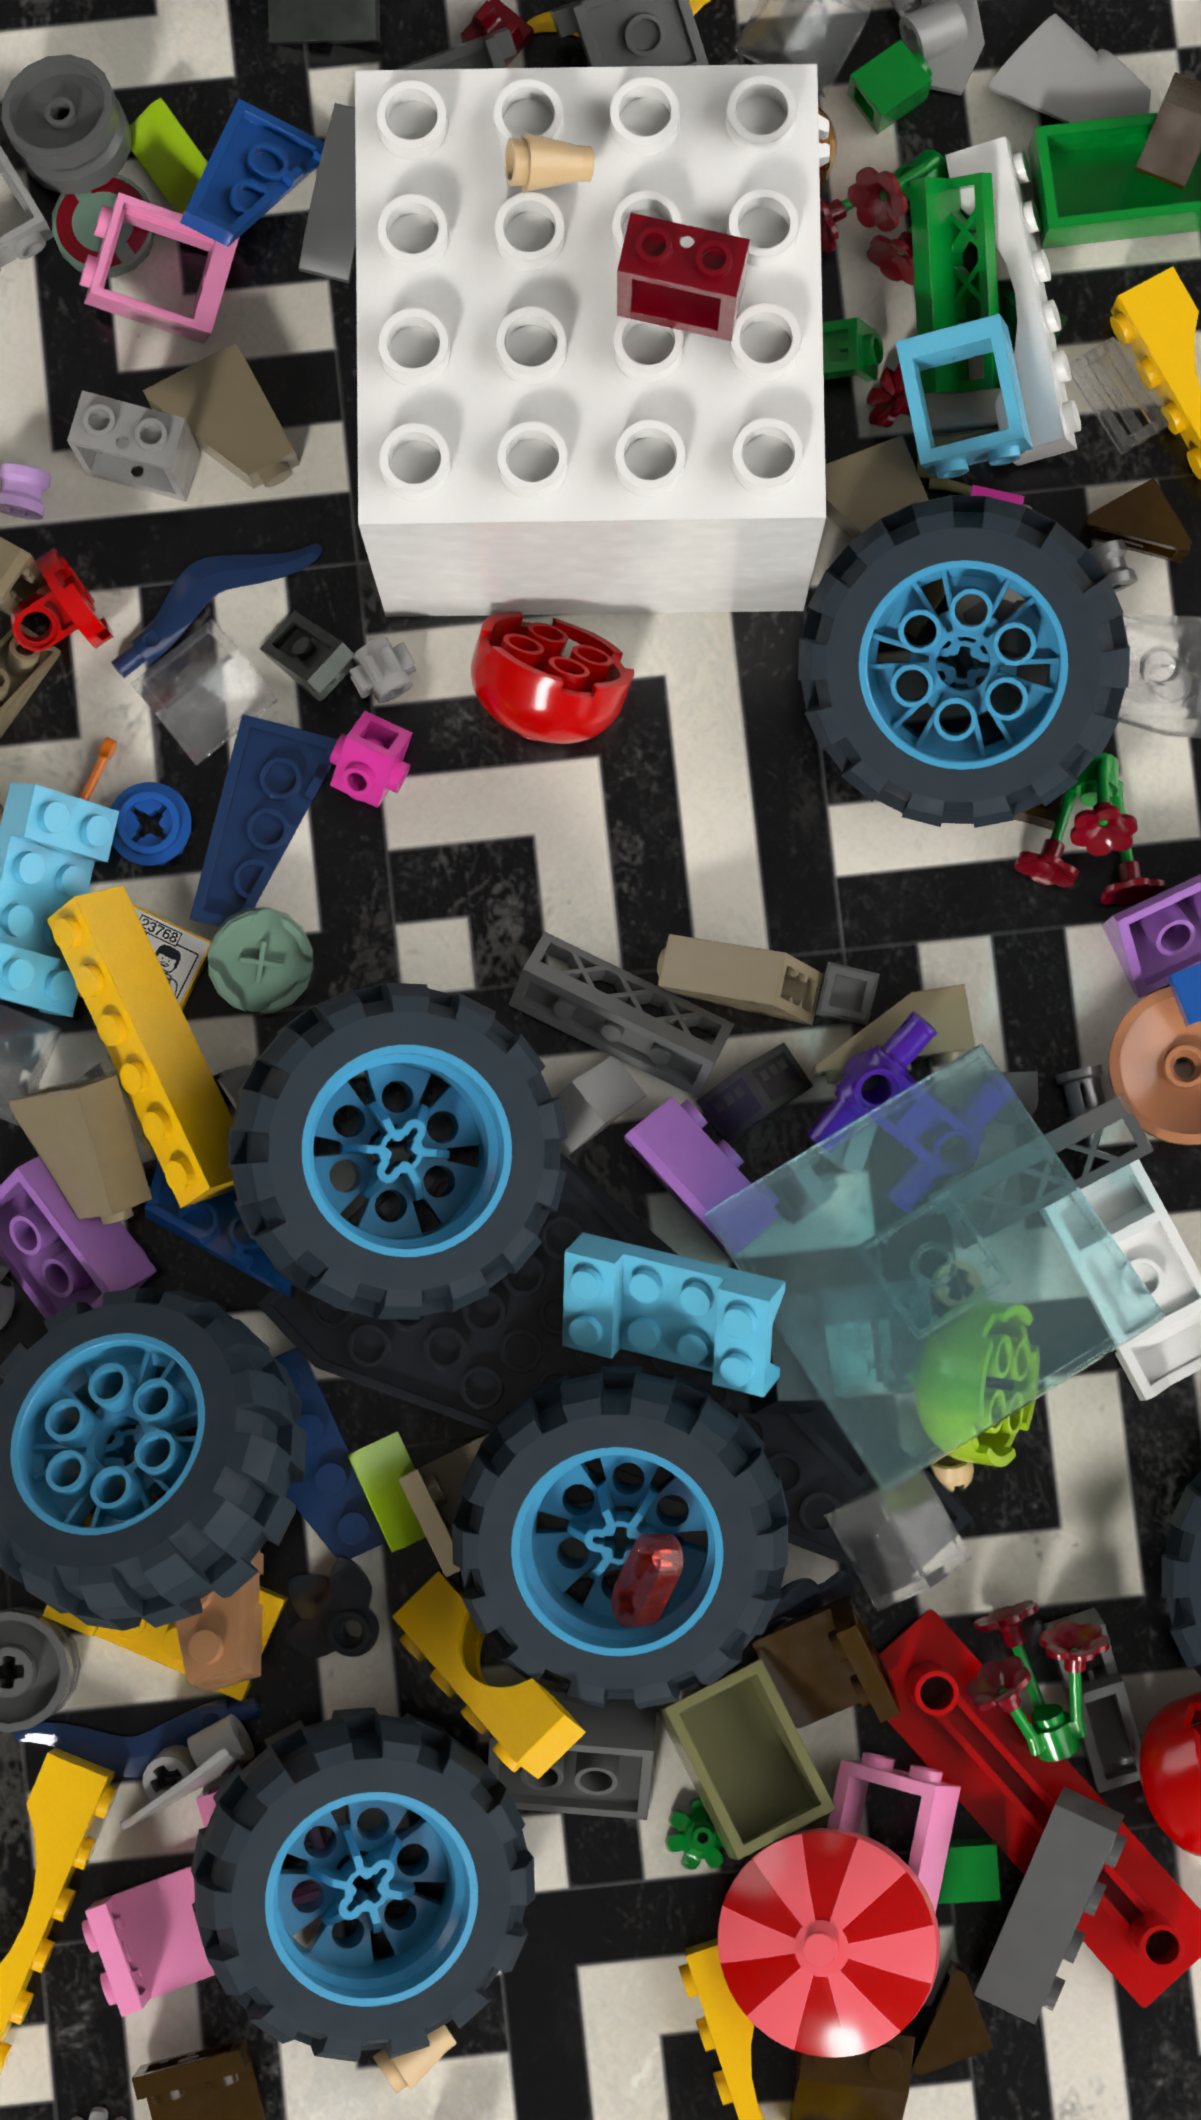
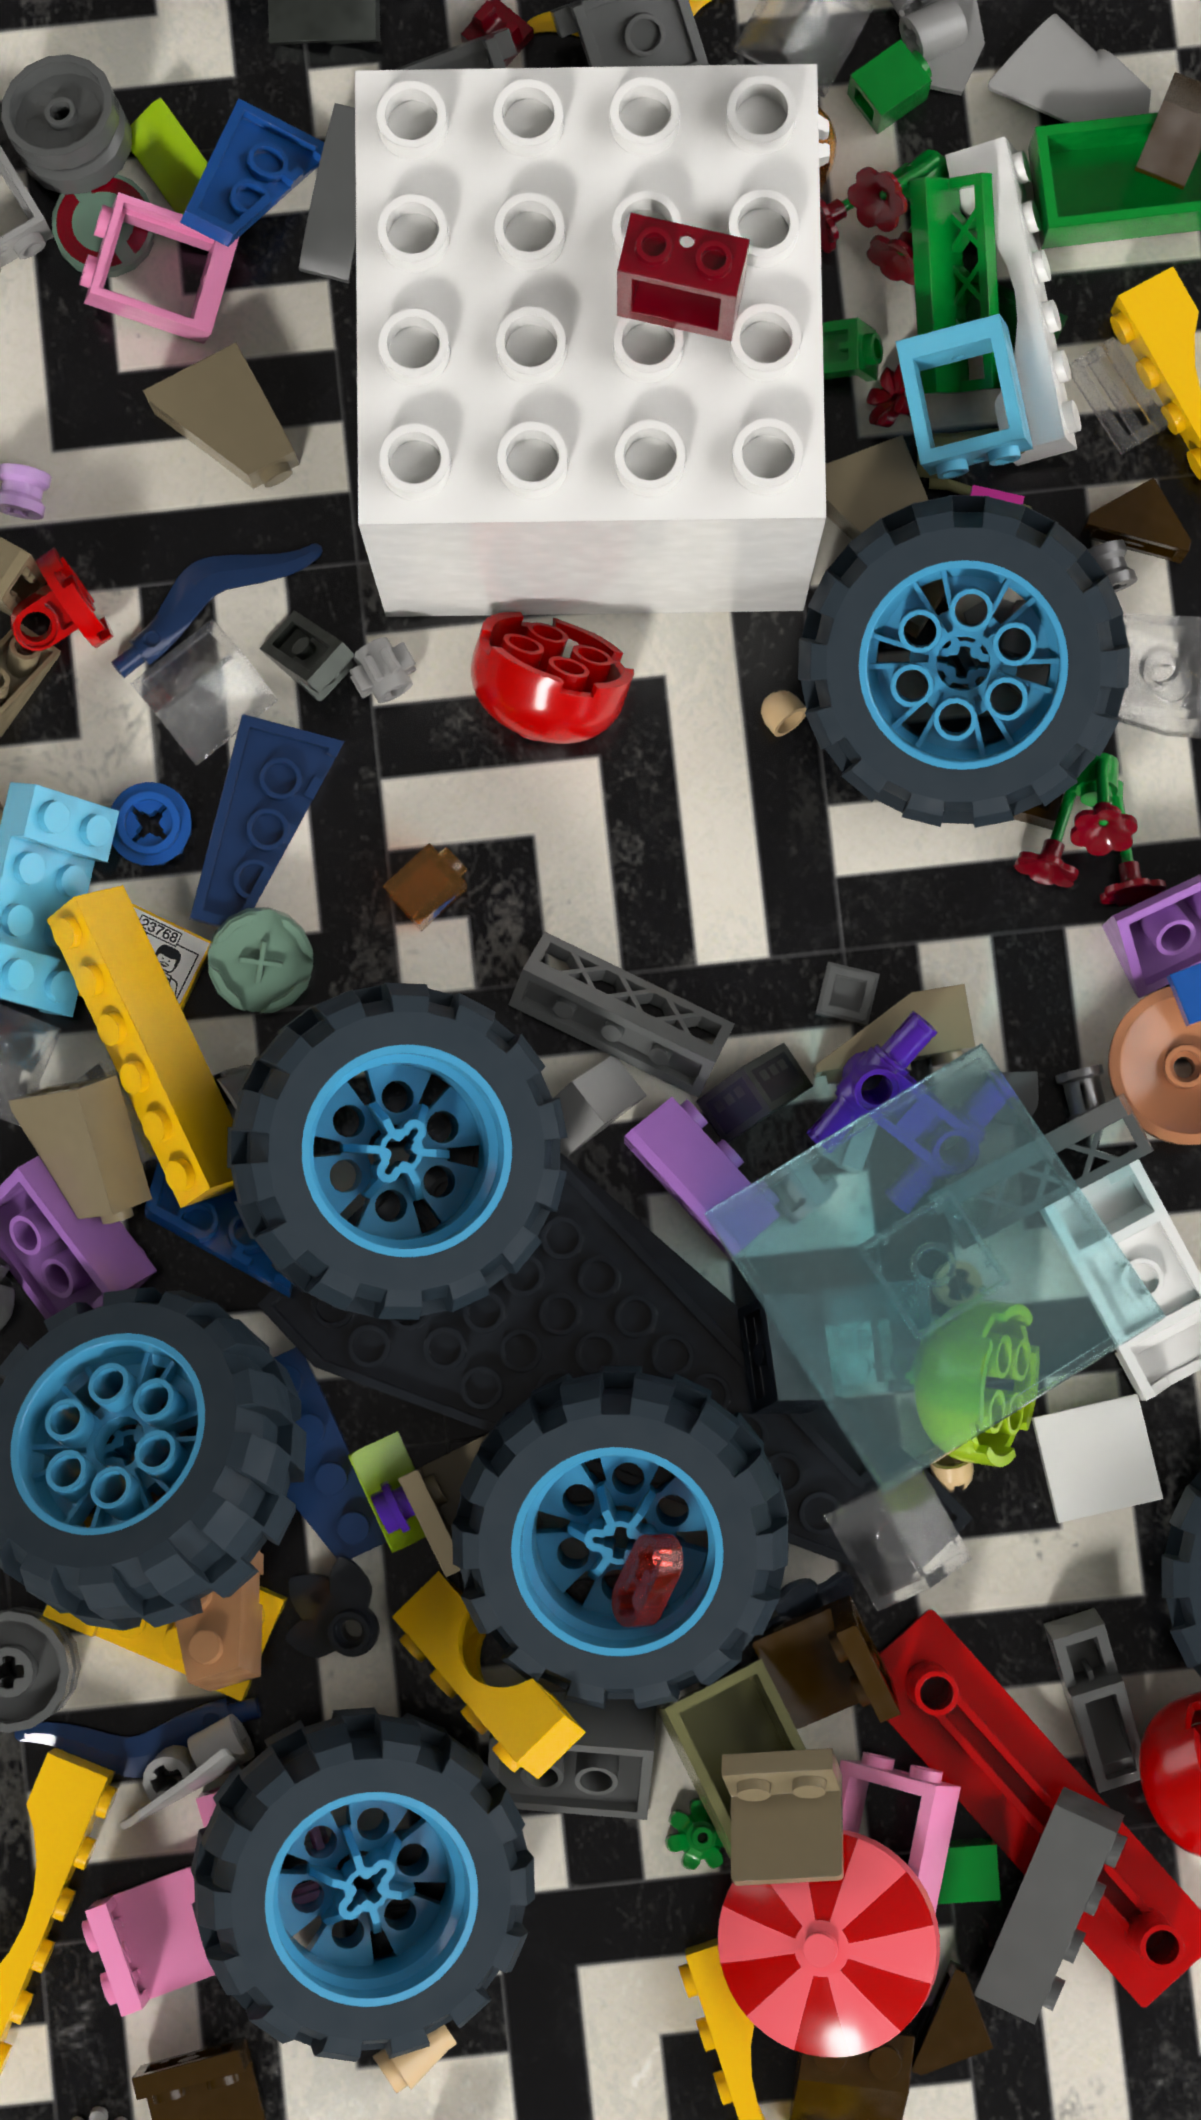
(105, 753): orange hinge -> none
(118, 436): light grey window -> none
(371, 759): dark pink brick -> none
(393, 1507): none -> dark purple plate
(427, 885): none -> clear orange brick
(544, 162): tan cone -> none
(671, 1311): medium azure piece -> none
(740, 978): dark tan slope -> none
(782, 712): none -> tan hinge
(785, 1816): none -> dark tan bracket
(1052, 1732): dark red plant -> none
(1097, 1458): none -> white tile

